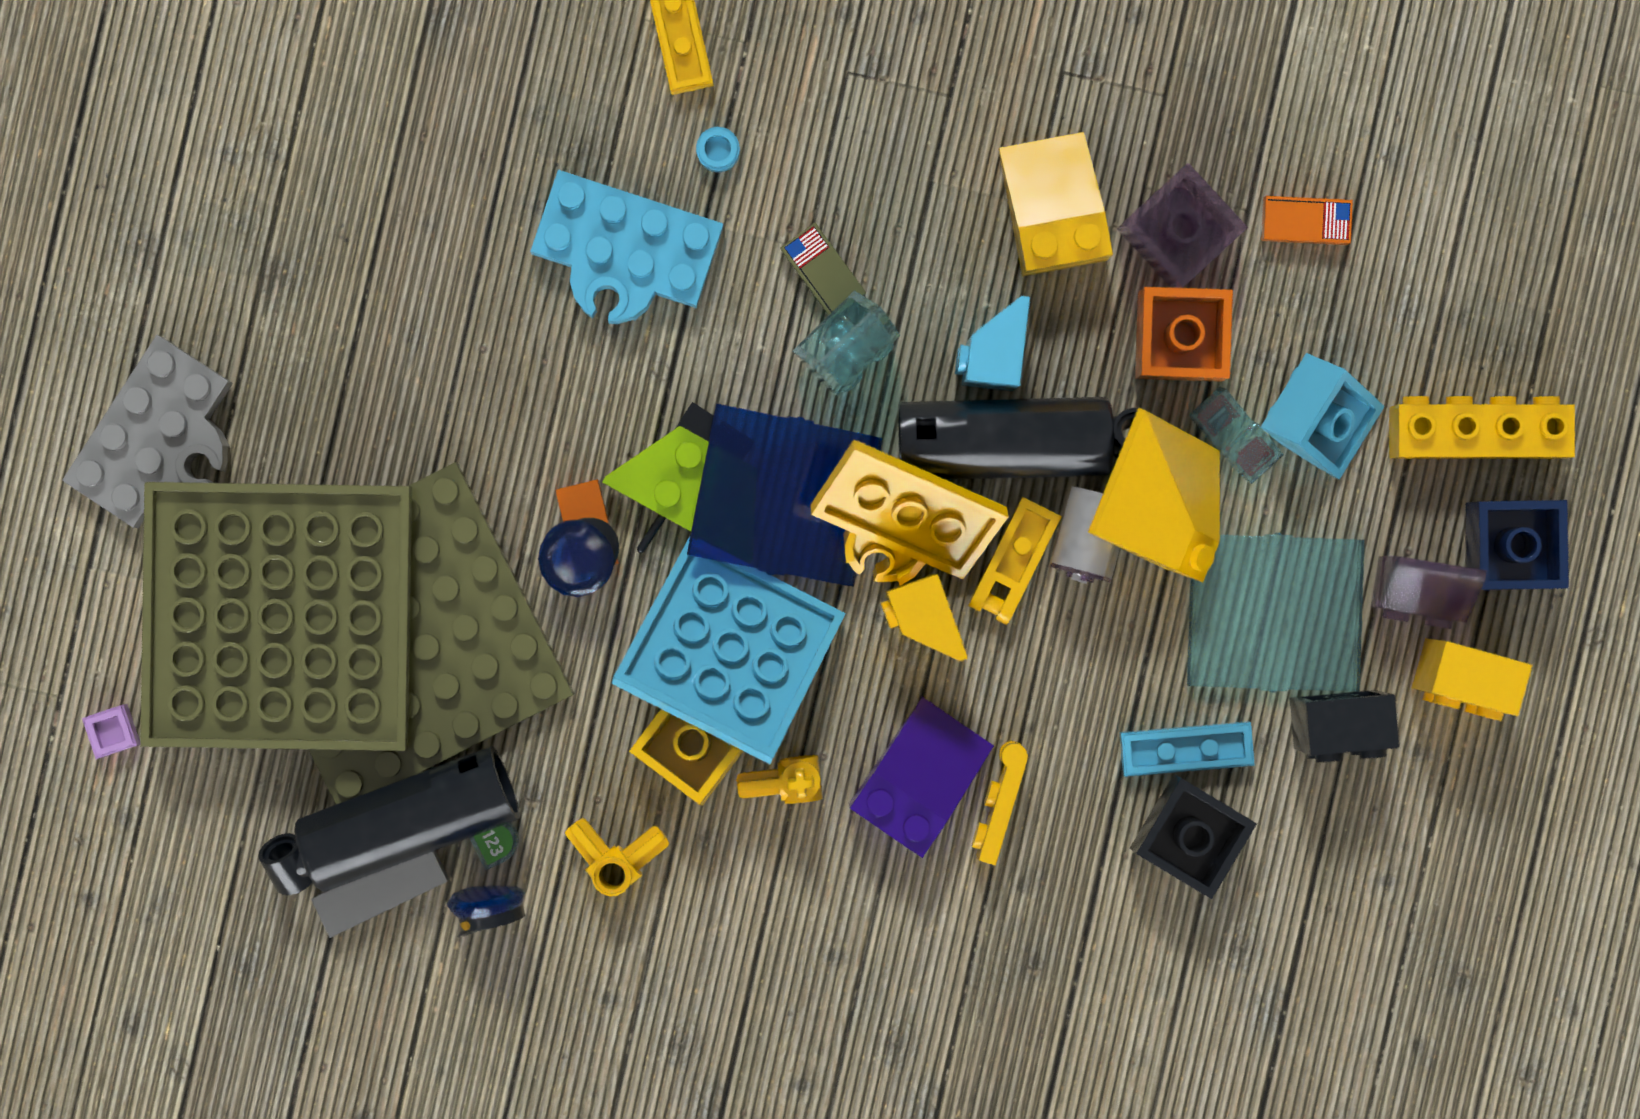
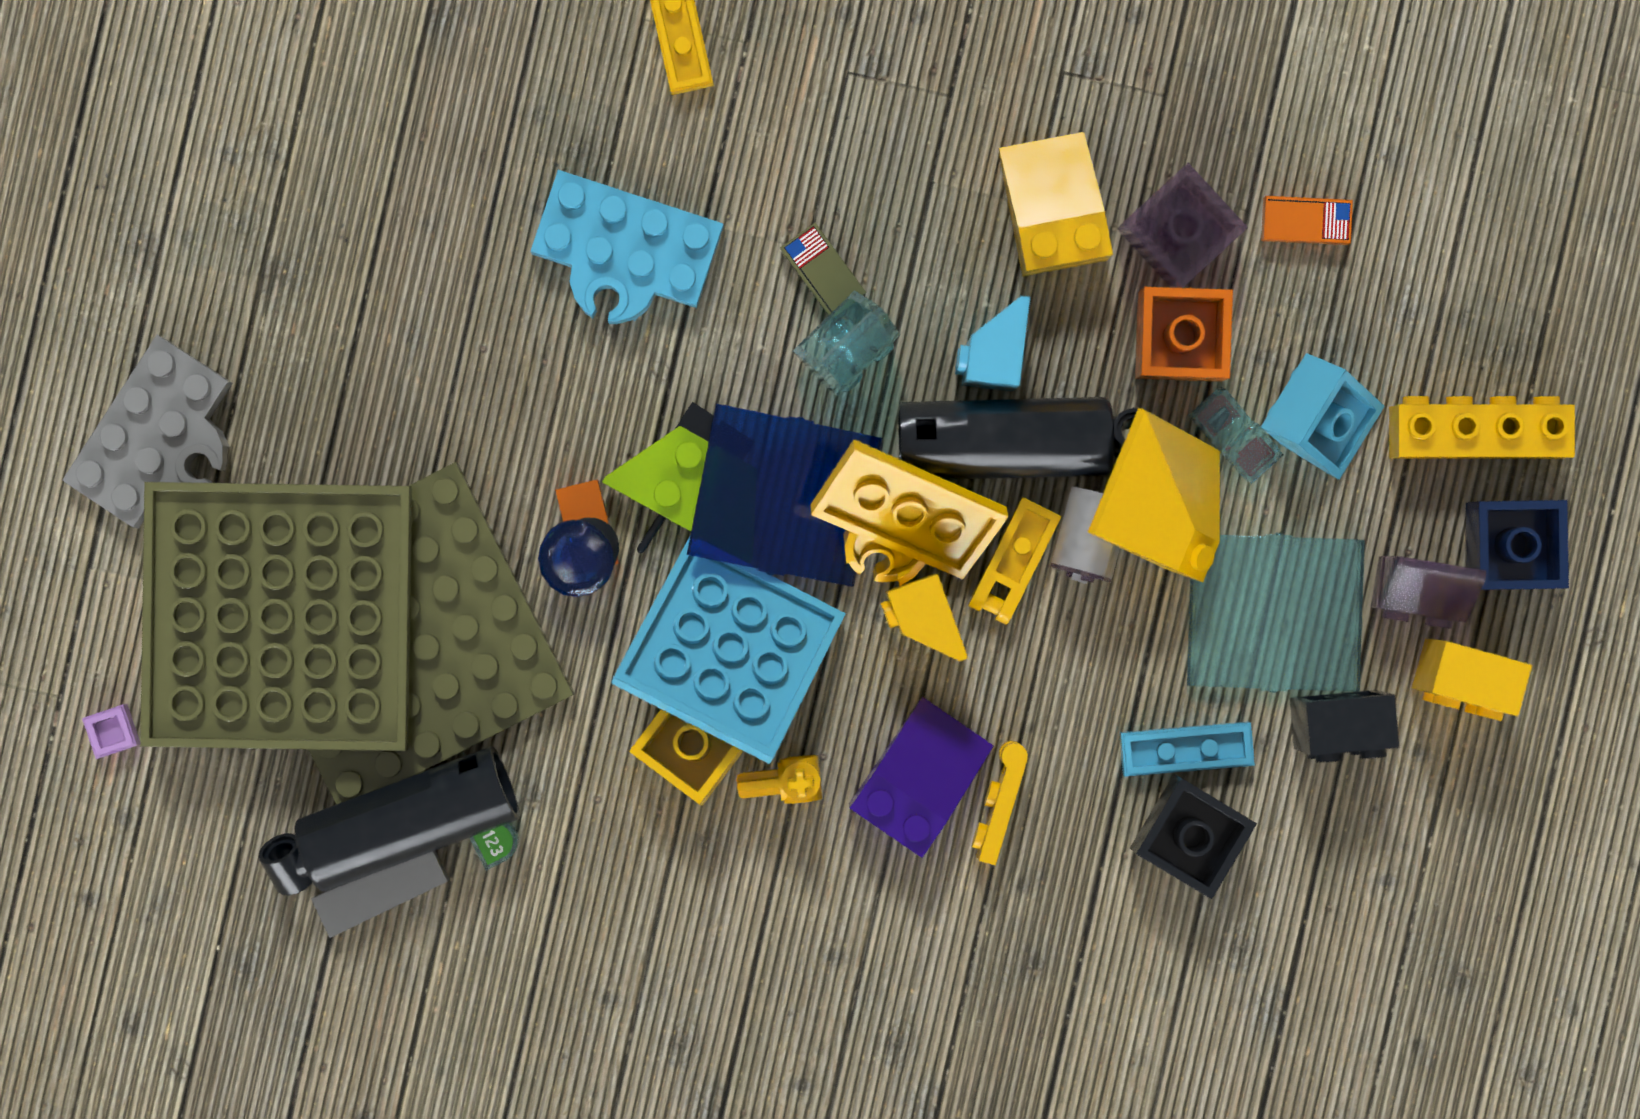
(486, 907): clear blue piece -> none
(629, 859): yellow axle -> none
(718, 149): medium azure tile -> none

